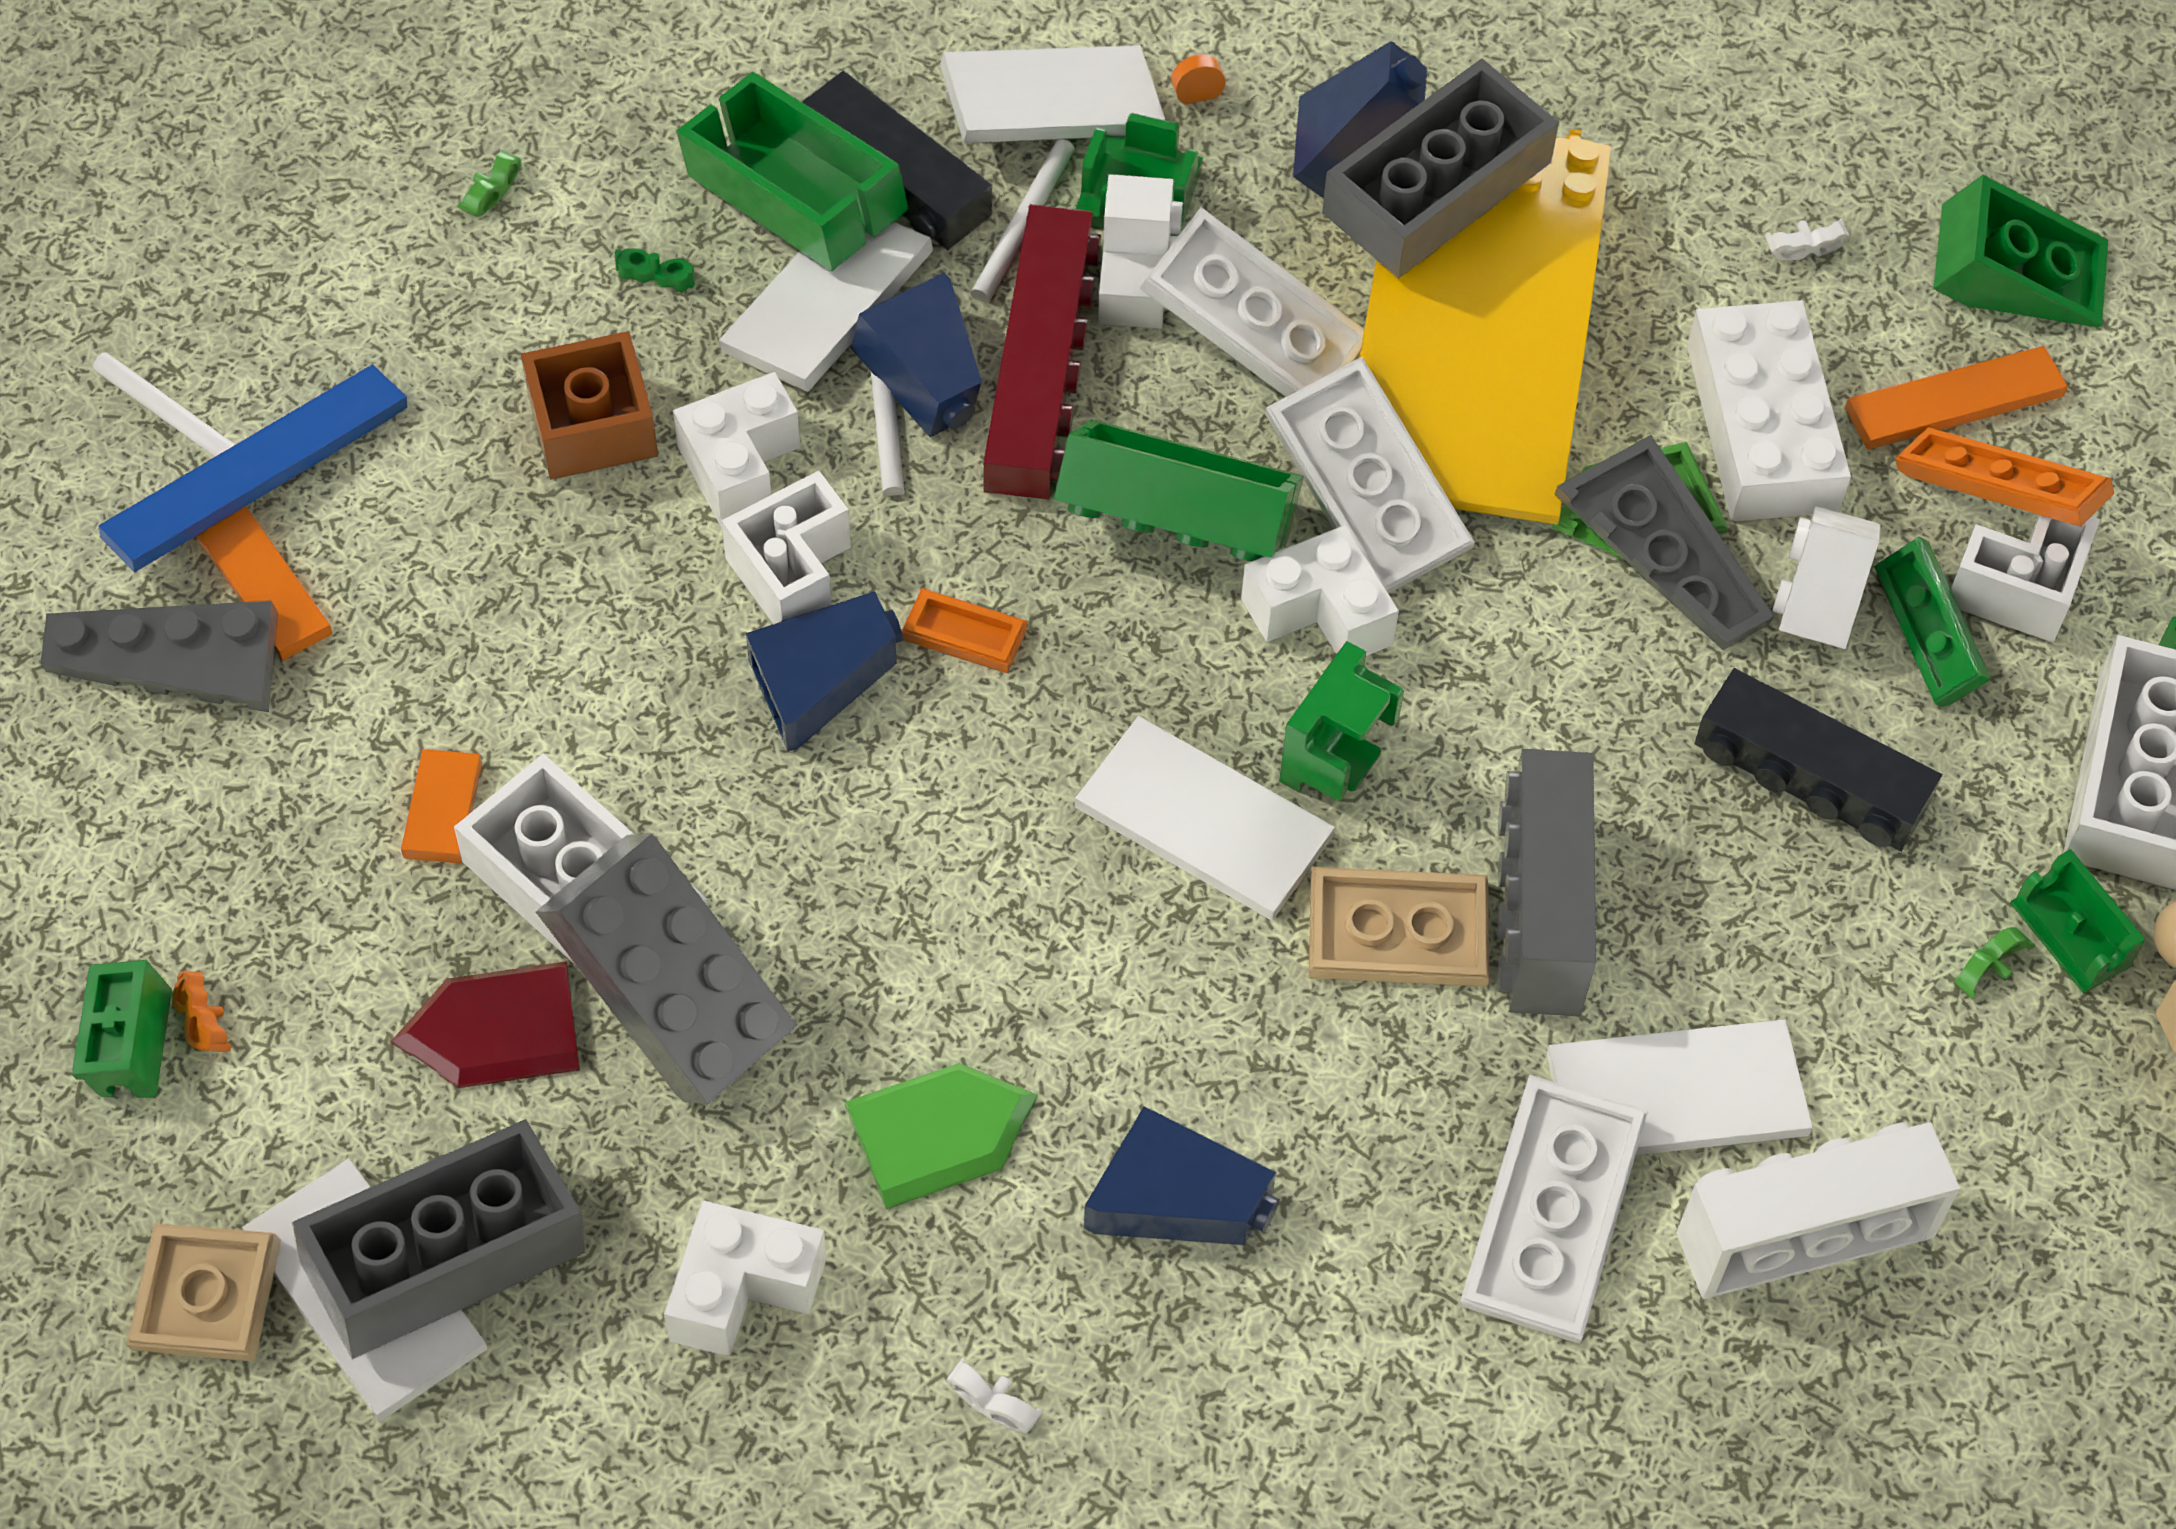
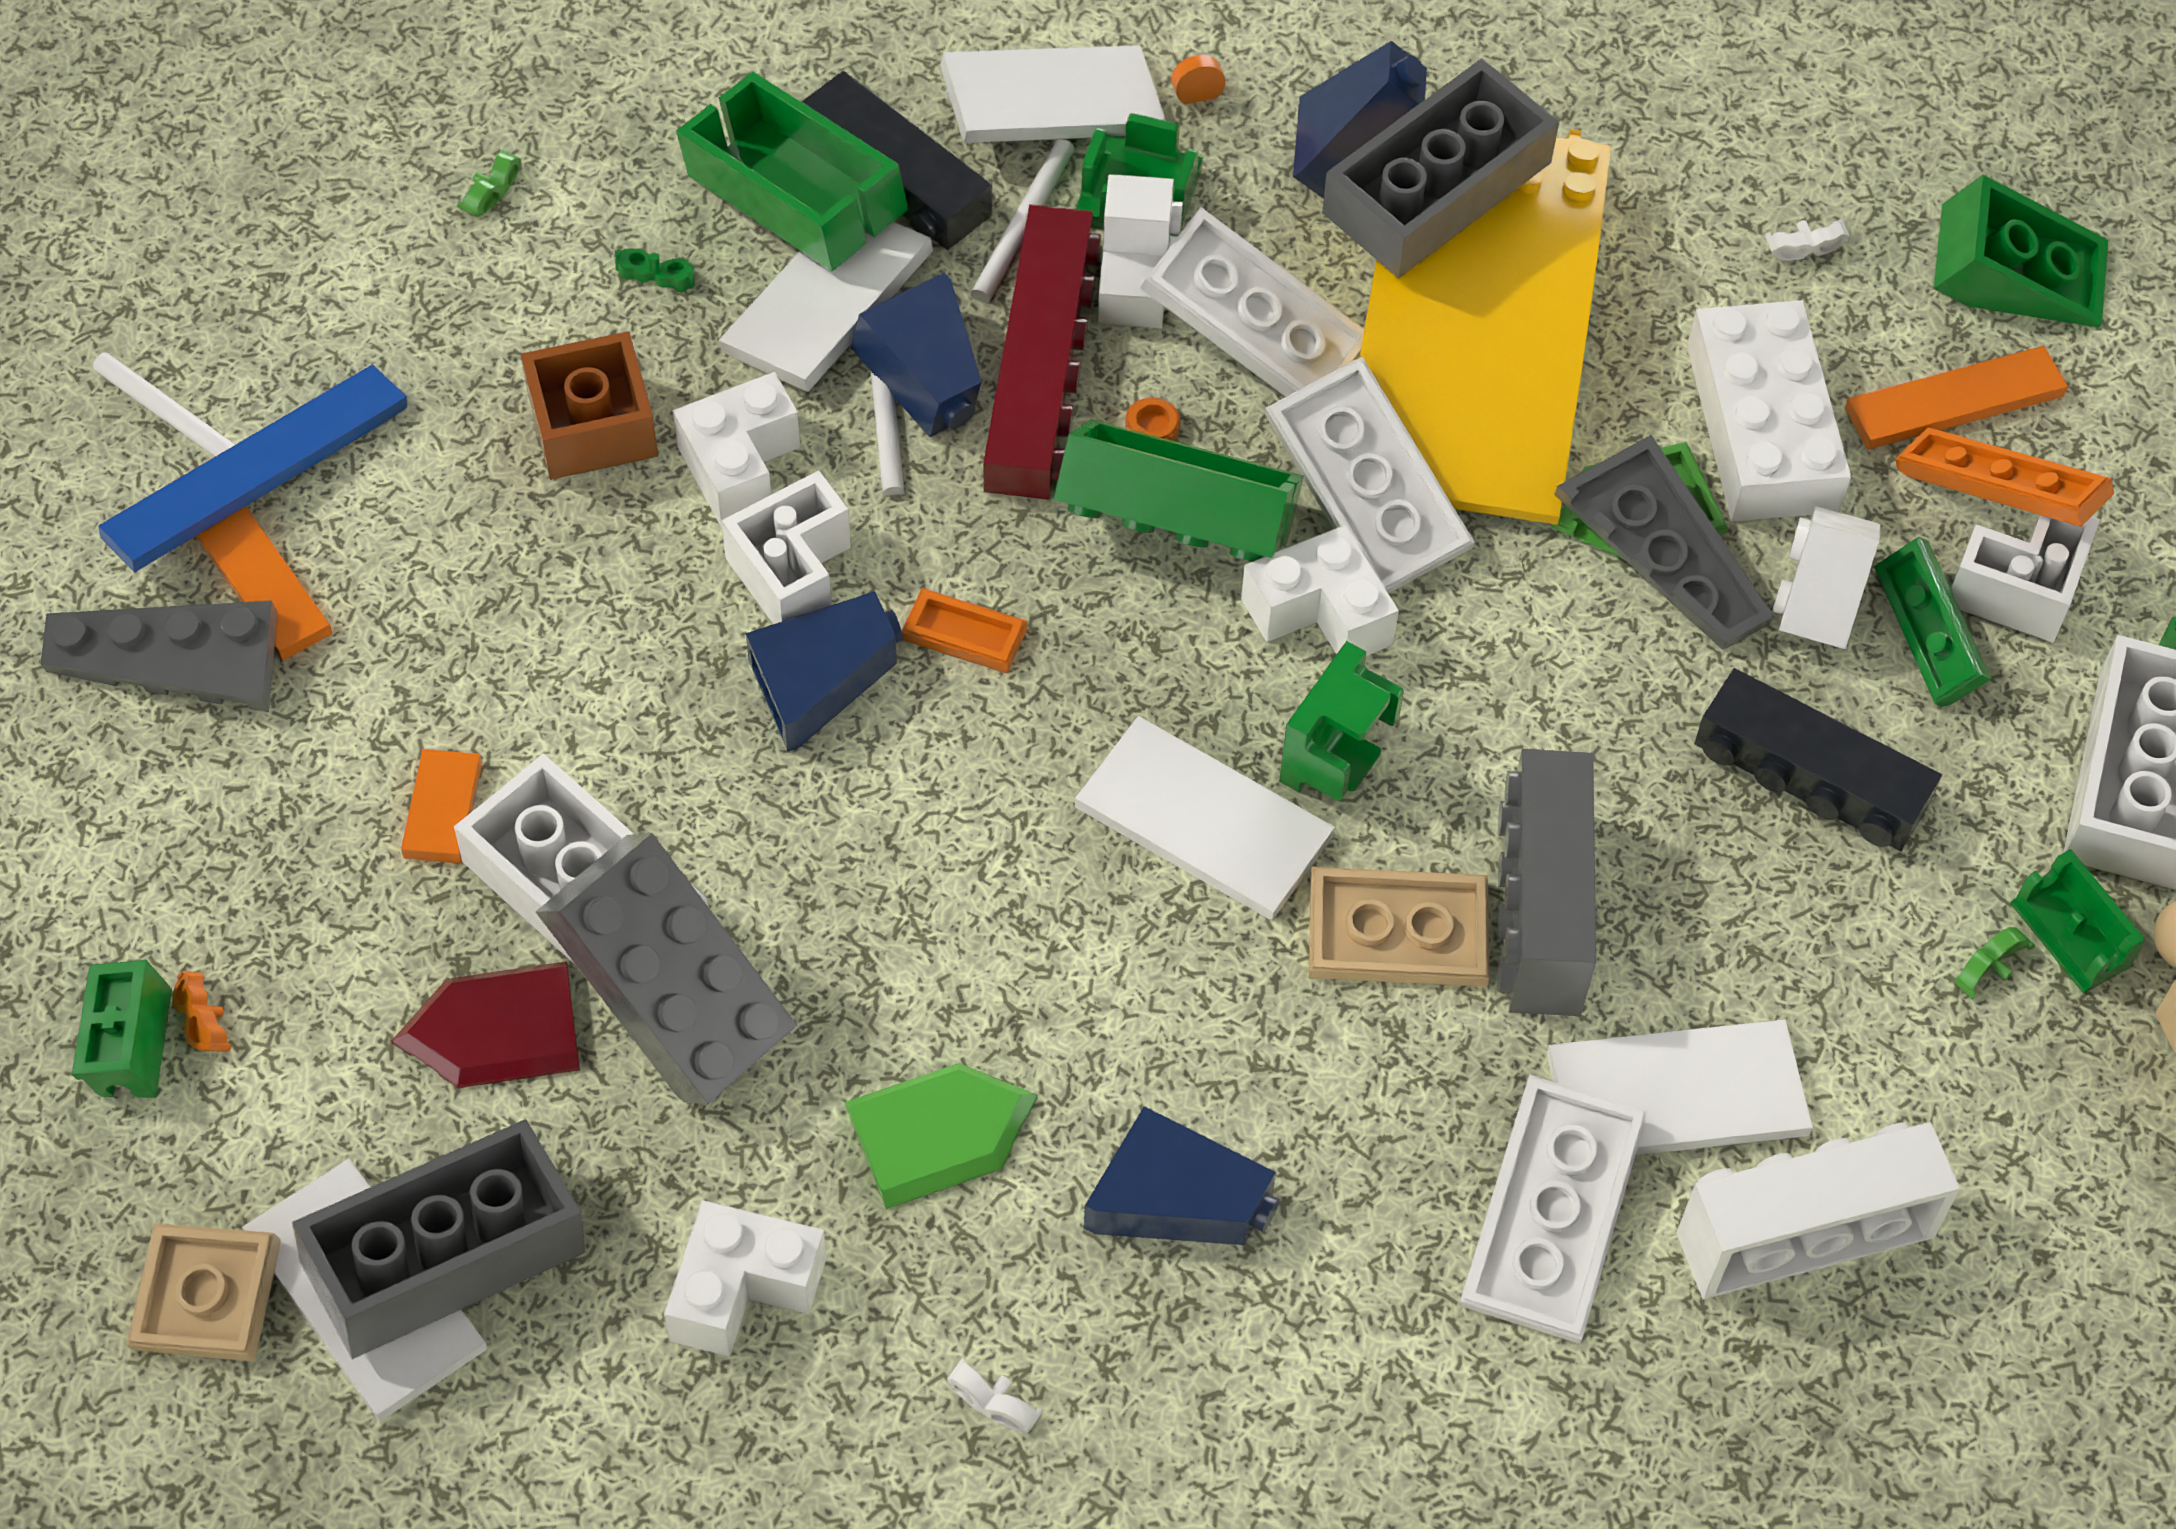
(1154, 418): none -> orange tile

